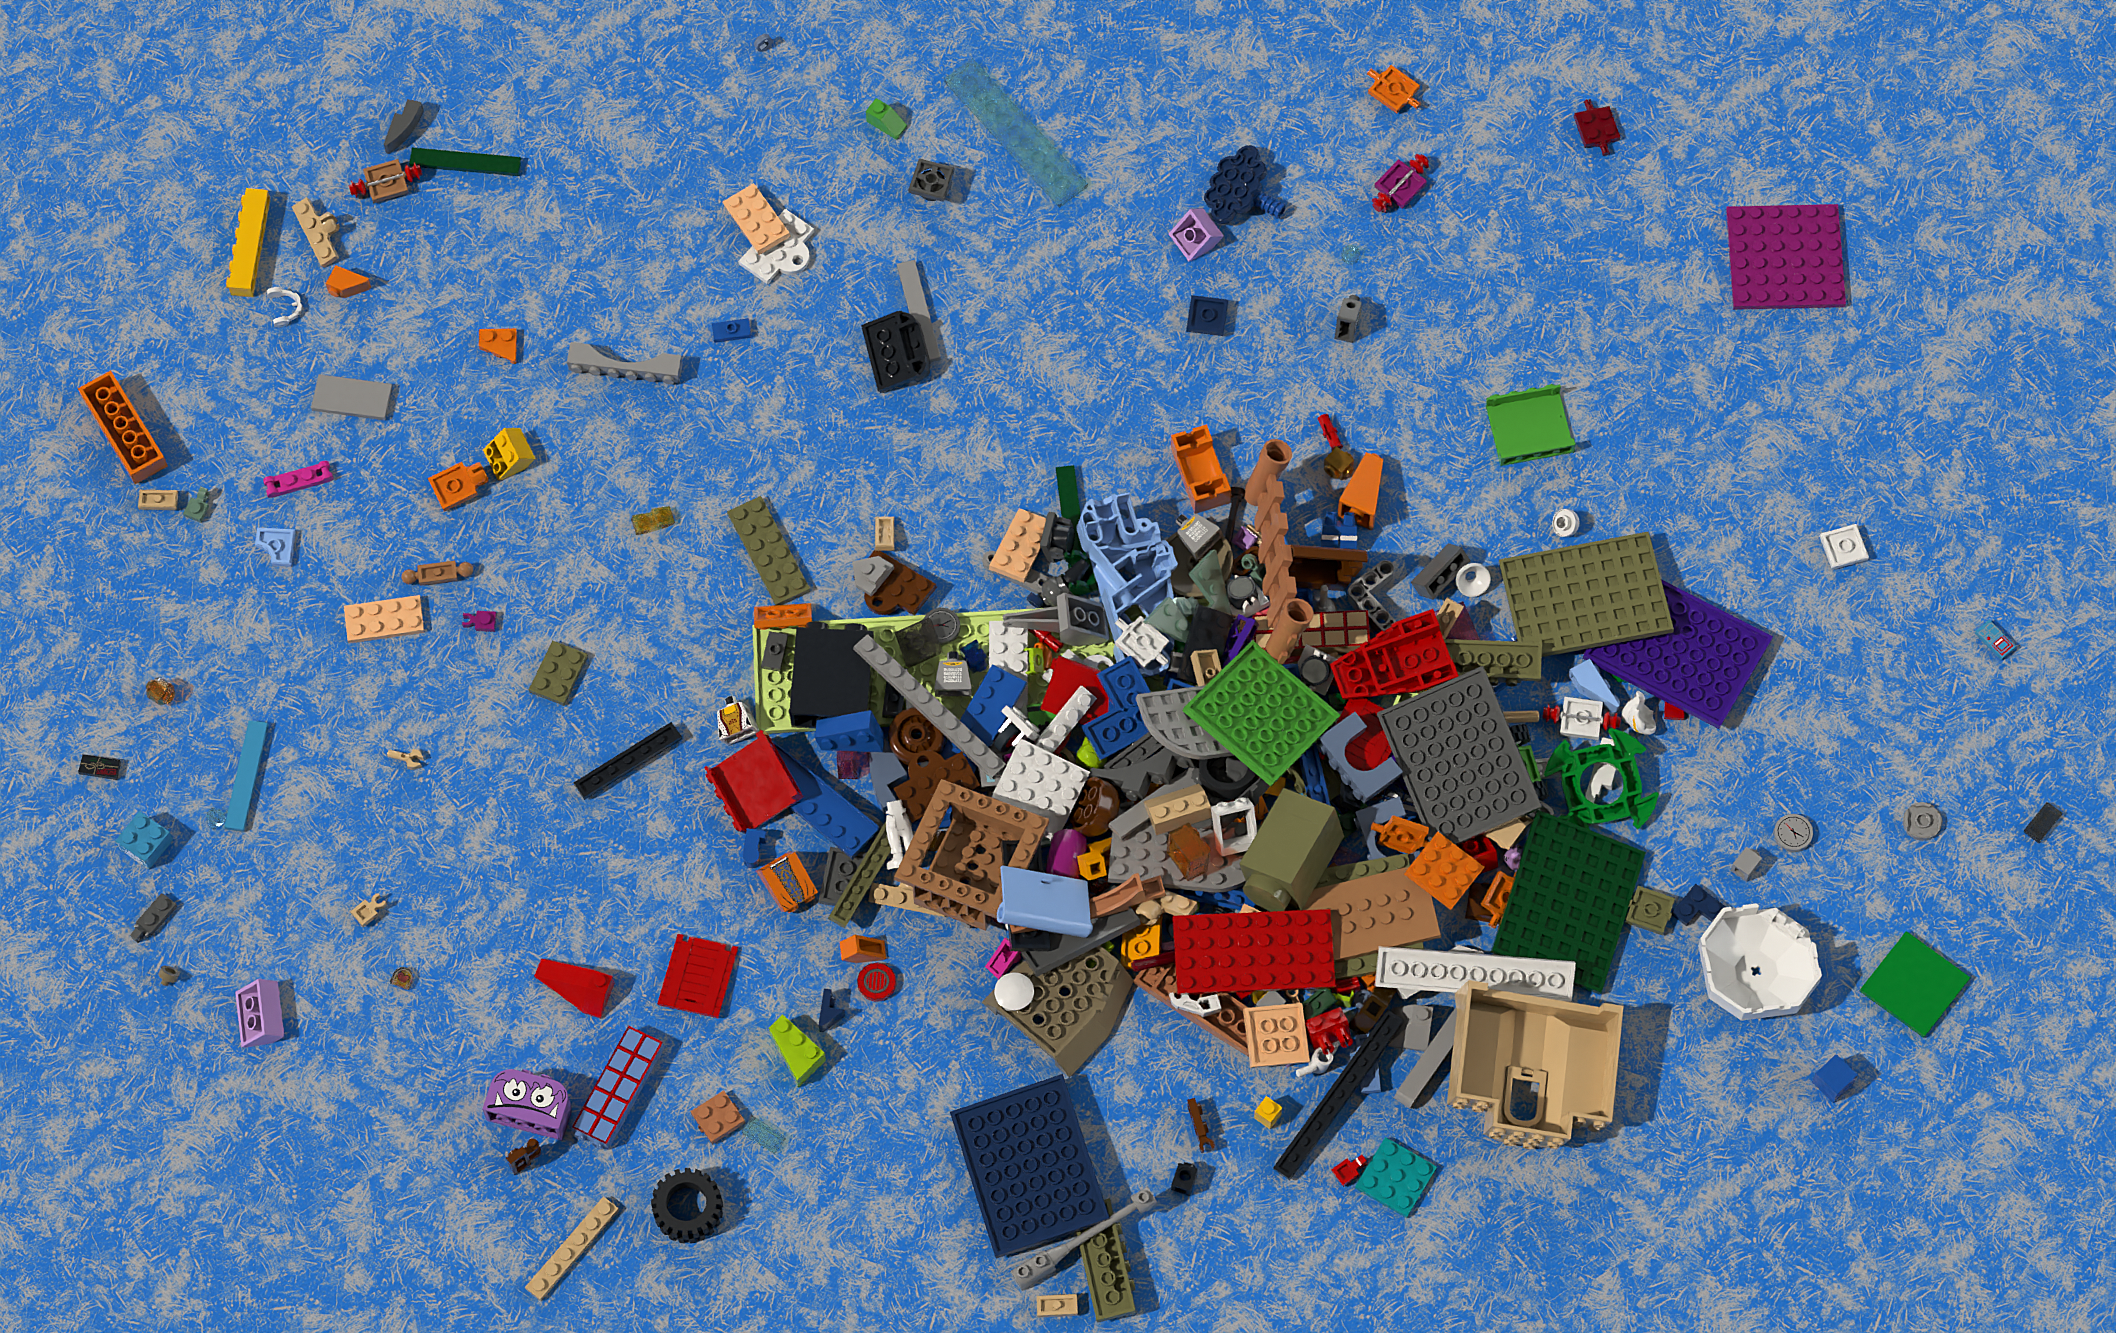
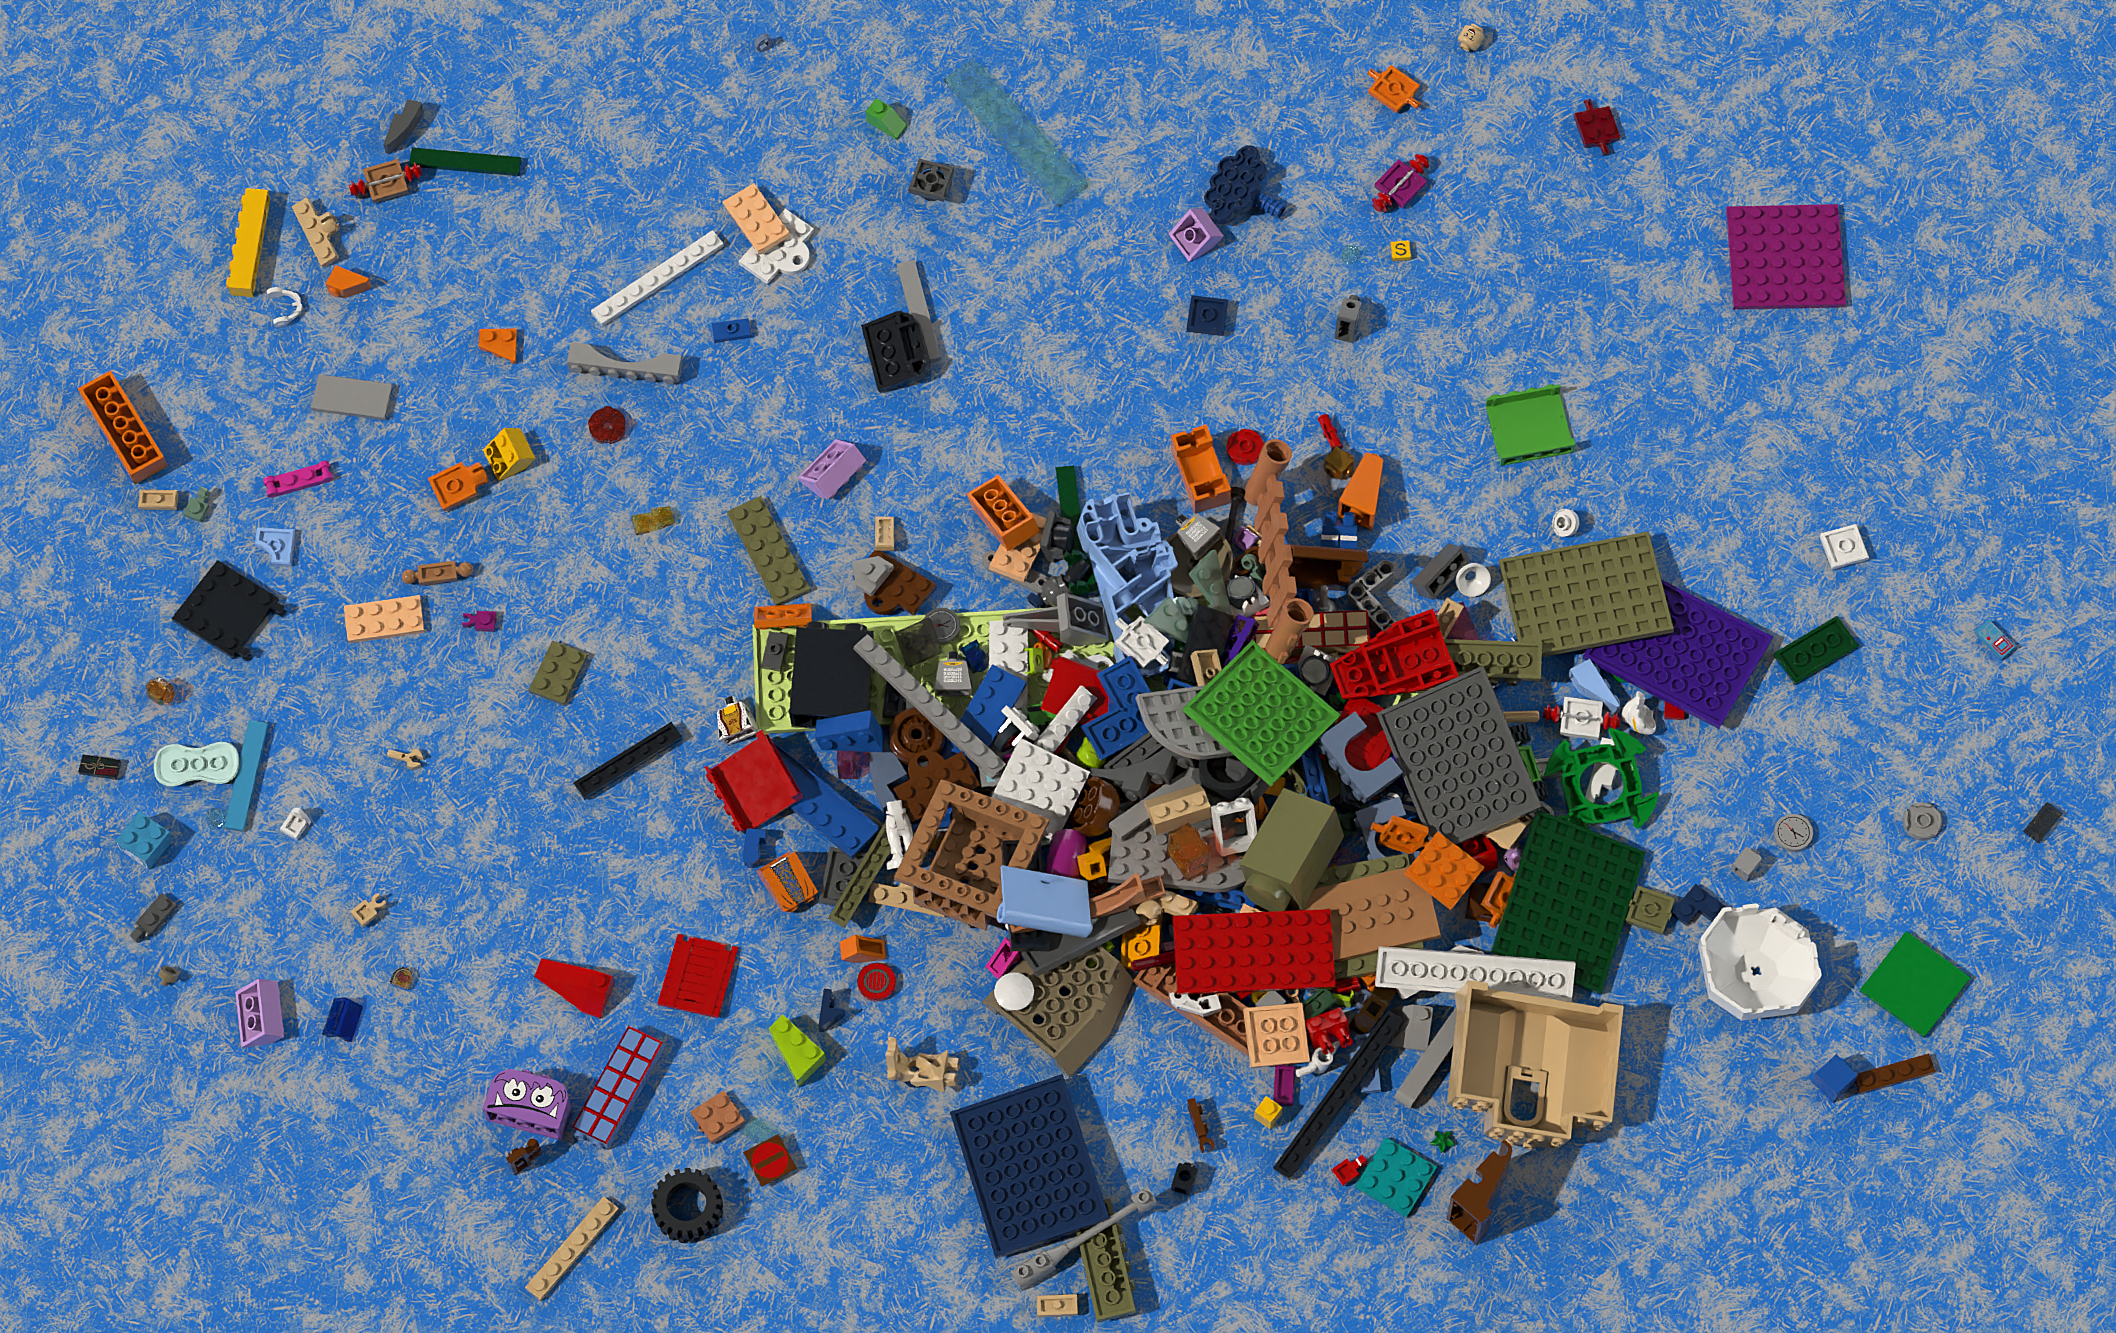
(180, 764): none -> light aqua plate
(226, 610): none -> black plate
(295, 823): none -> white tile
(342, 1019): none -> clear blue panel
(603, 416): none -> clear red plate
(657, 278): none -> white plate
(770, 1160): none -> piece
(832, 468): none -> lavender slope
(929, 1075): none -> tan hips
(1003, 512): none -> orange brick
(1244, 447): none -> red tile
(1284, 1085): none -> magenta tile
(1400, 250): none -> yellow tile
(1442, 1140): none -> green plant
(1471, 37): none -> tan head
(1472, 1201): none -> reddish brown panel
(1815, 650): none -> dark green tile
(1894, 1074): none -> reddish brown plate

